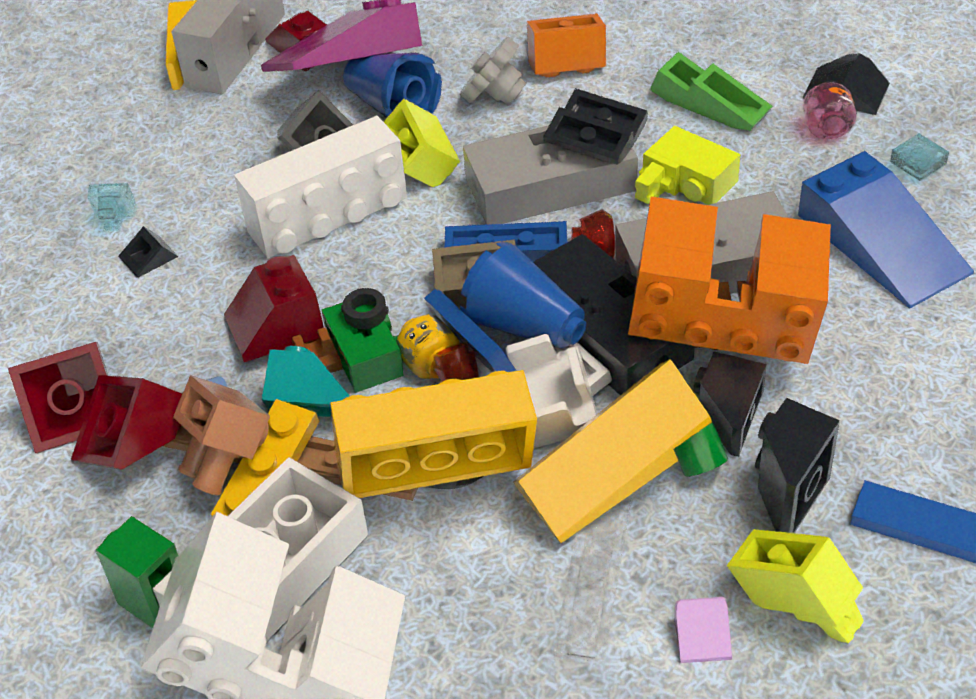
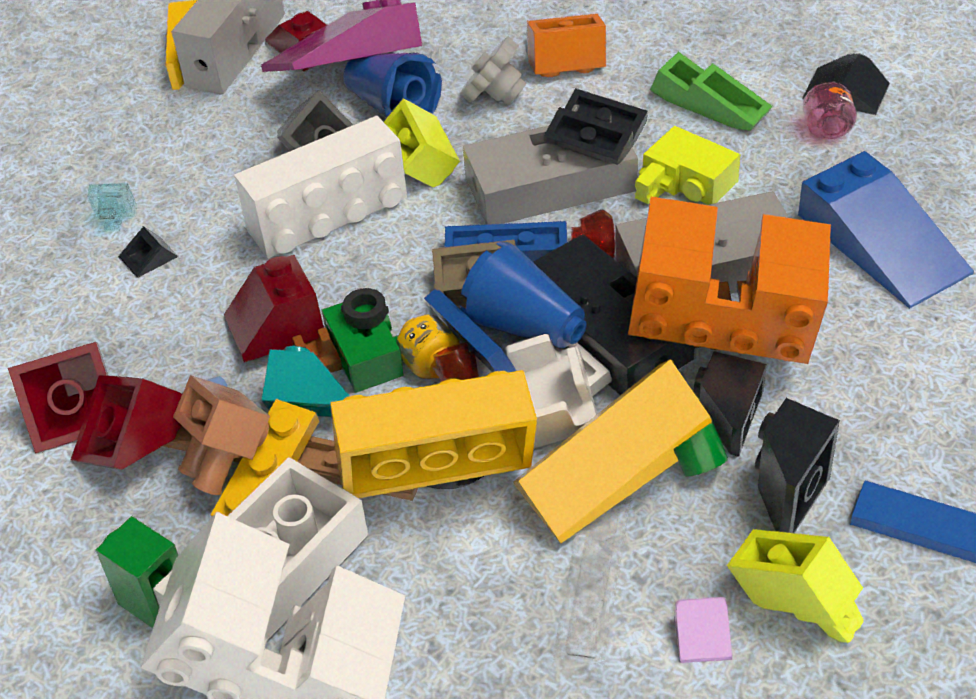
(919, 157): clear light blue plate -> none

